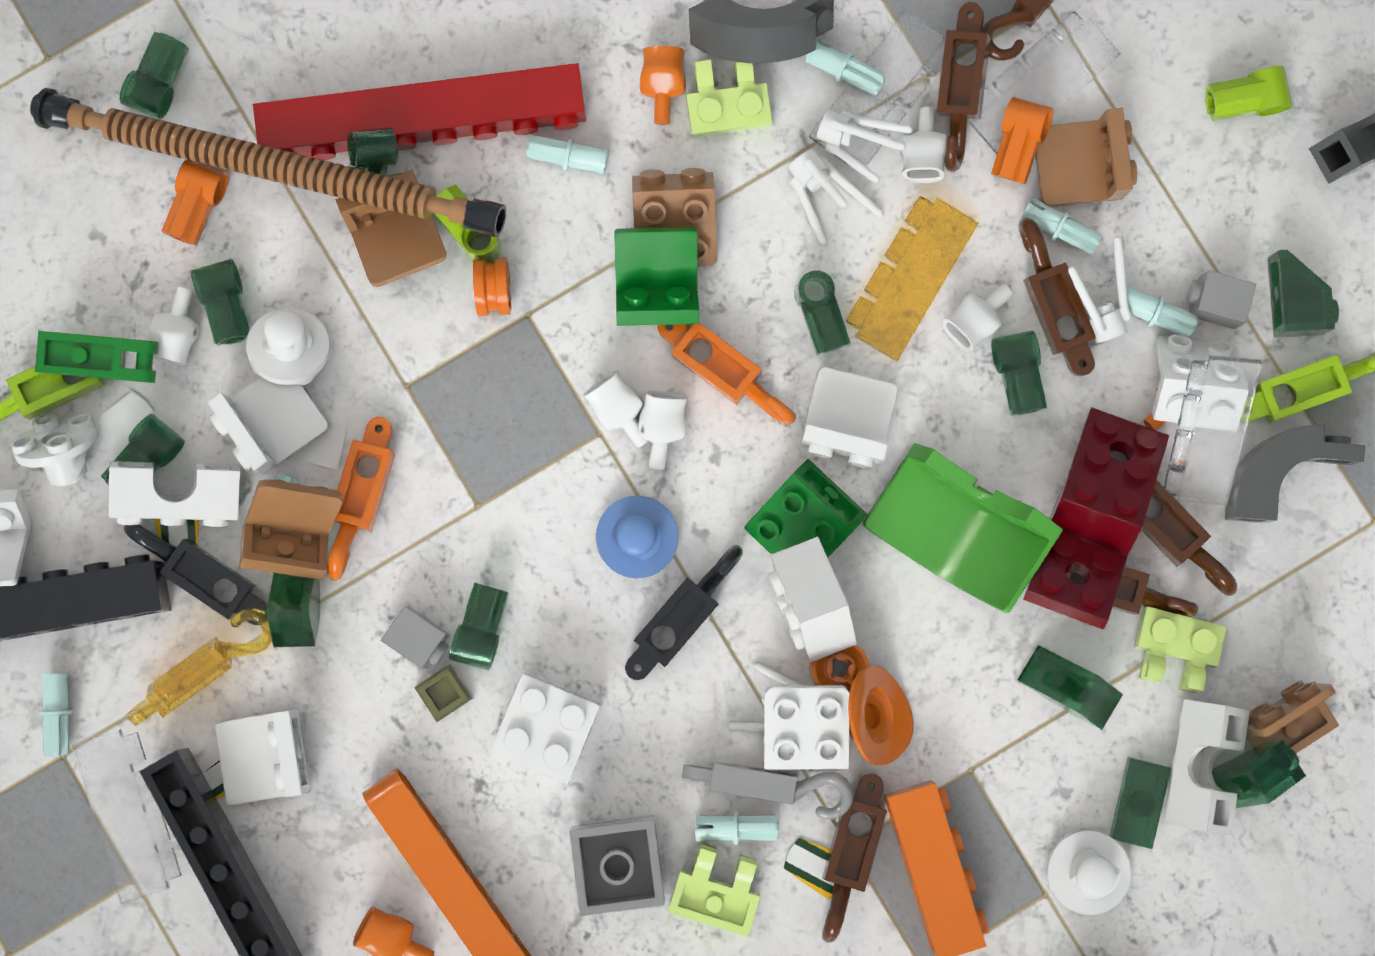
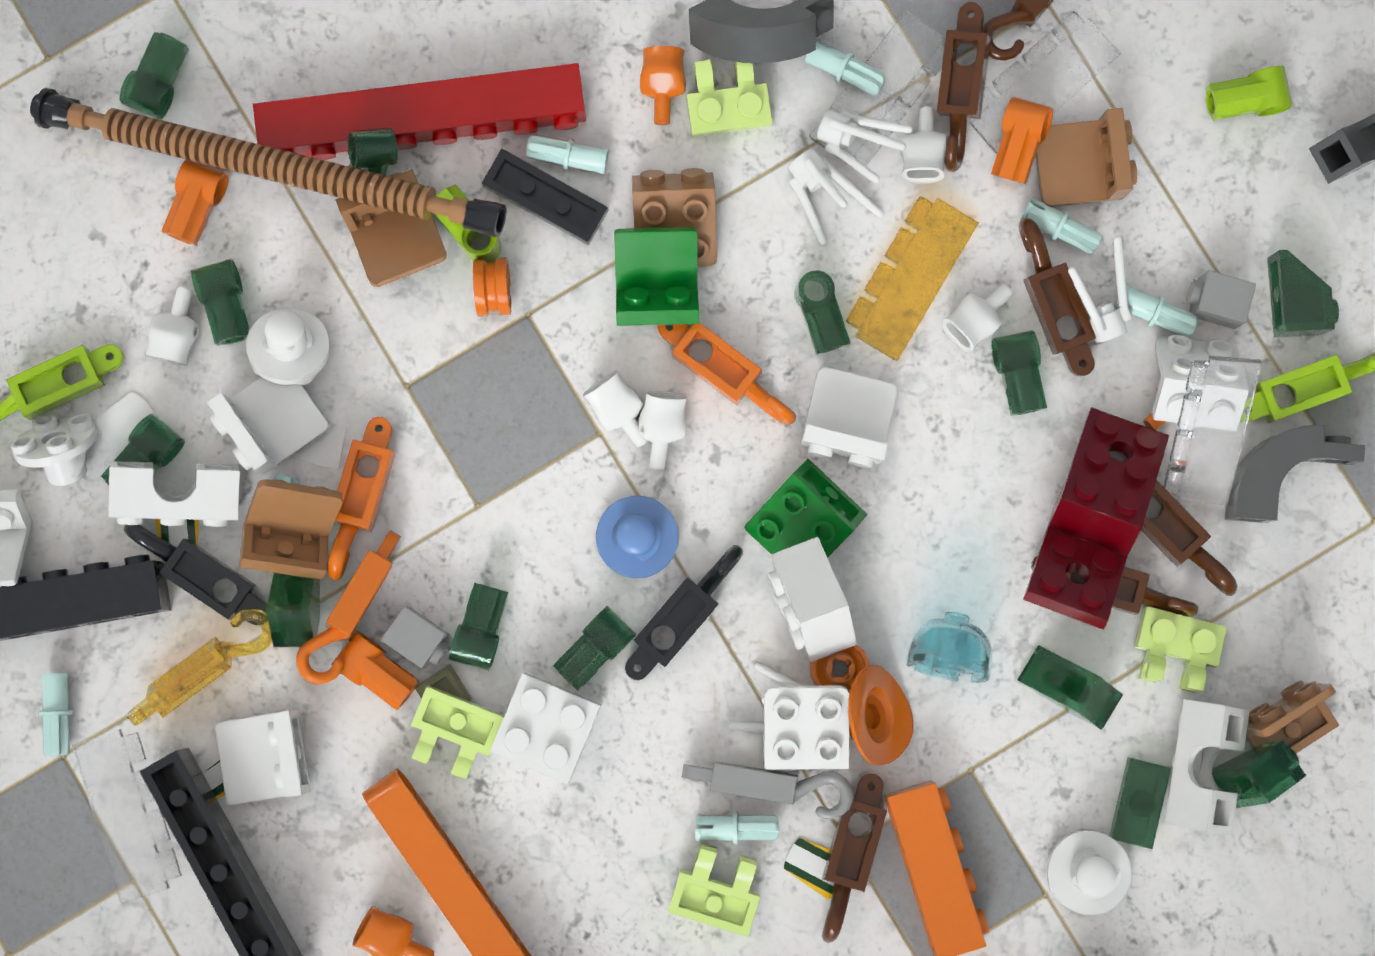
(94, 356): green plate -> none
(349, 610): none -> orange piece
(369, 666): none -> orange piece
(457, 721): none -> yellowish green plate
(545, 196): none -> black plate
(600, 641): none -> clear green piece
(617, 865): light grey brick -> none
(951, 649): none -> clear light blue cylinder
(961, 531): bright green panel -> none

